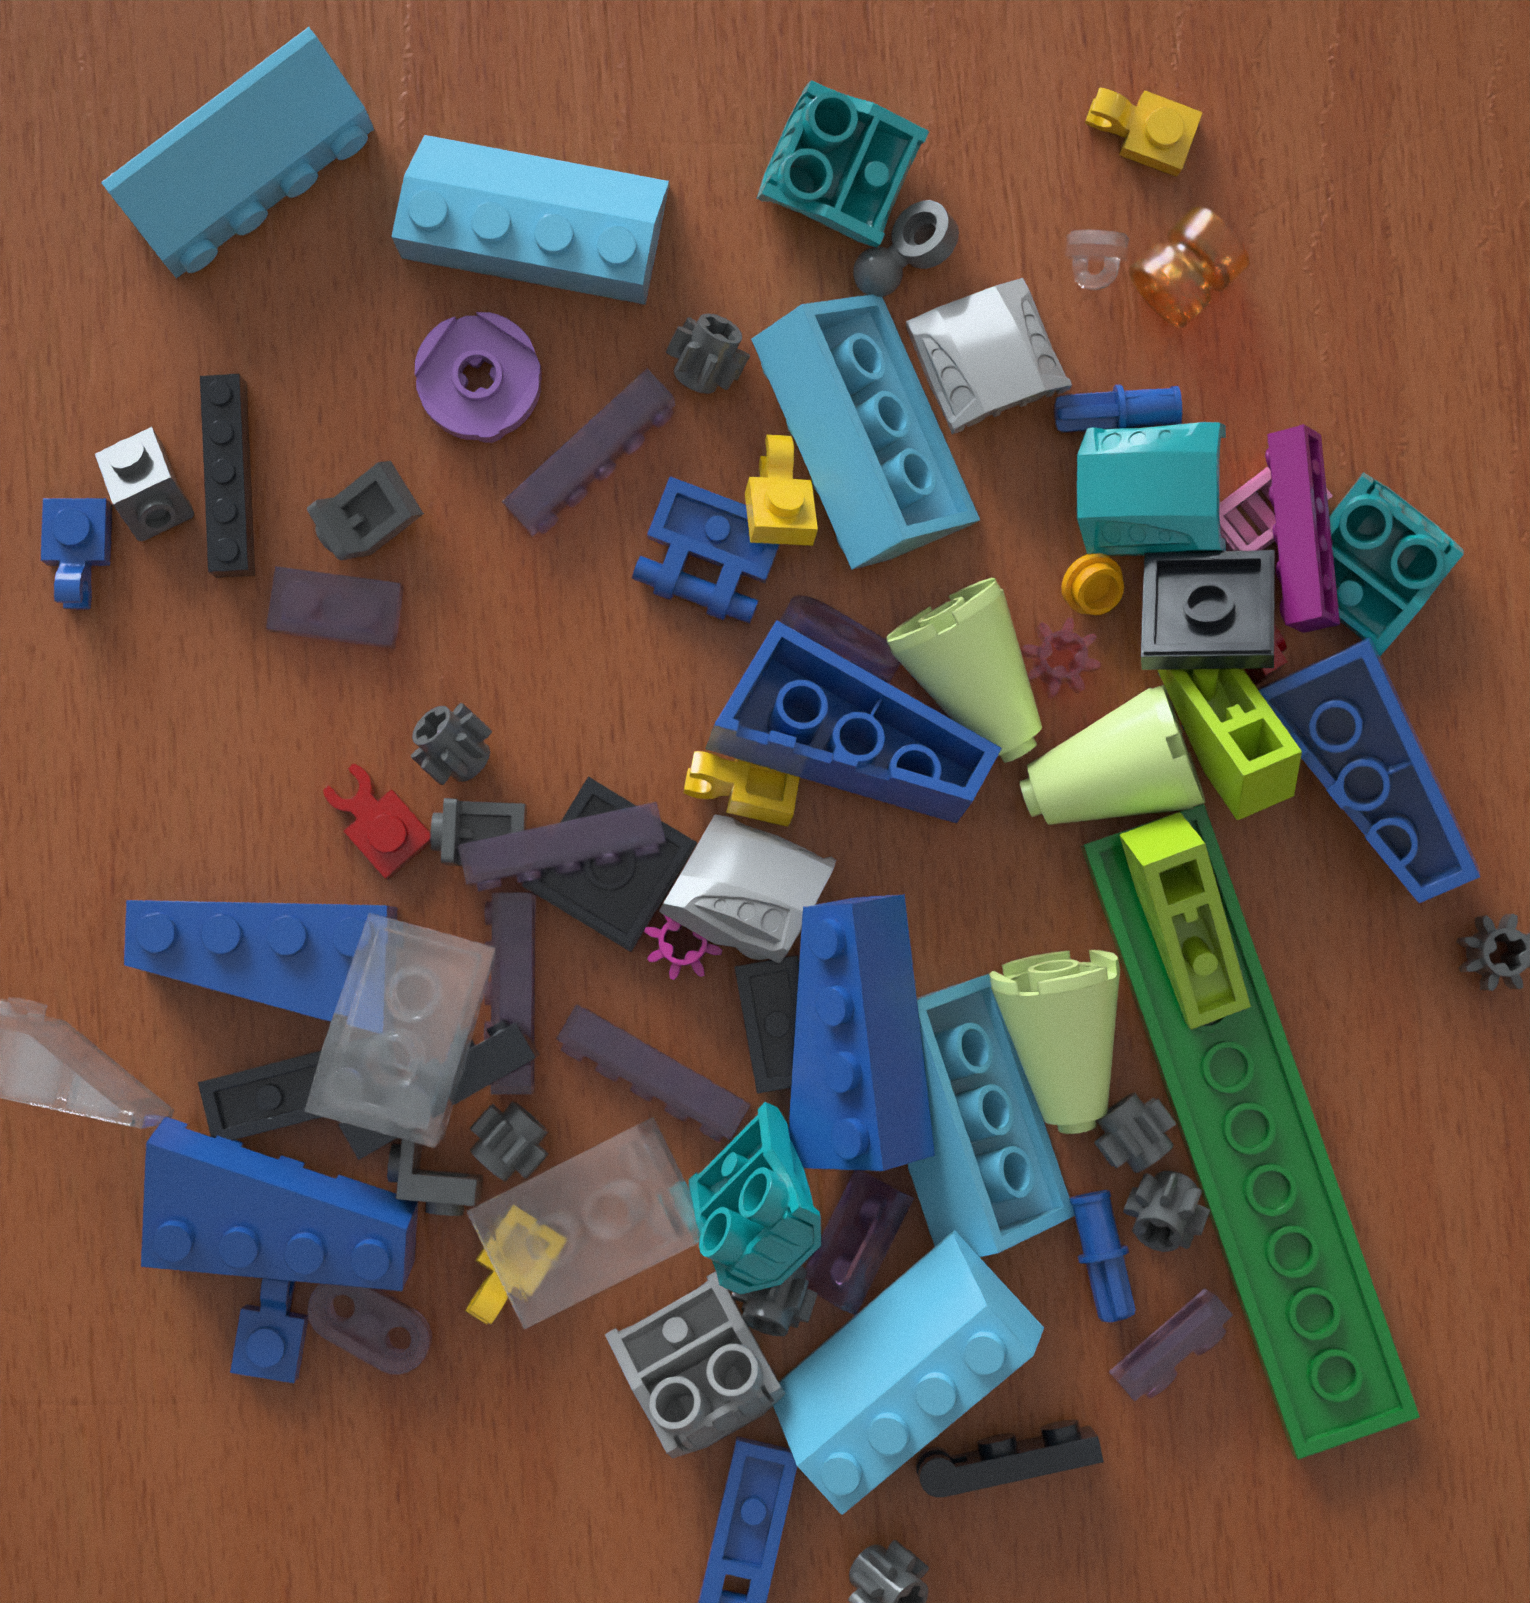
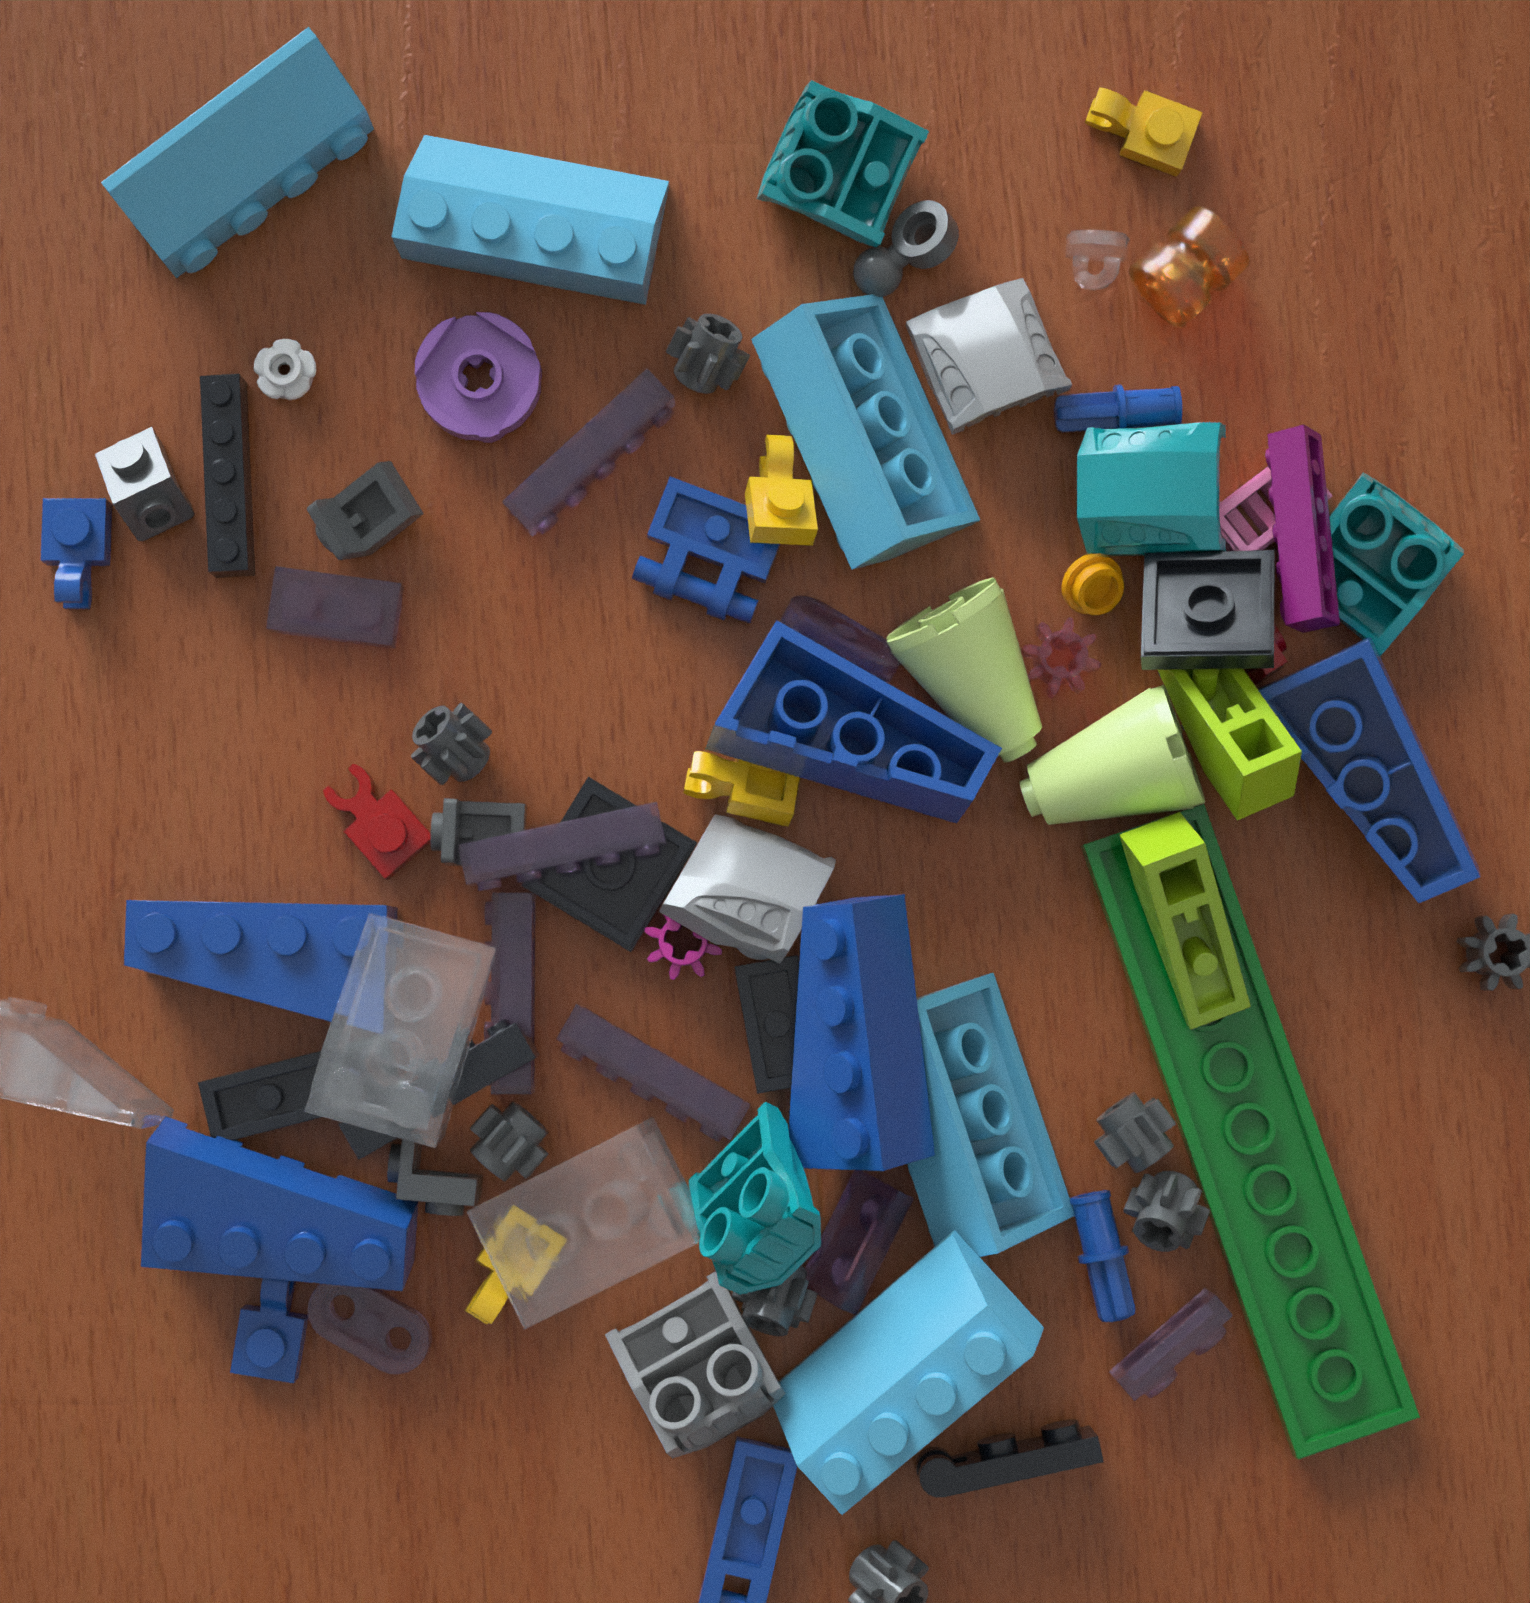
(287, 386): none -> white plate
(1063, 1031): yellowish green cone -> none

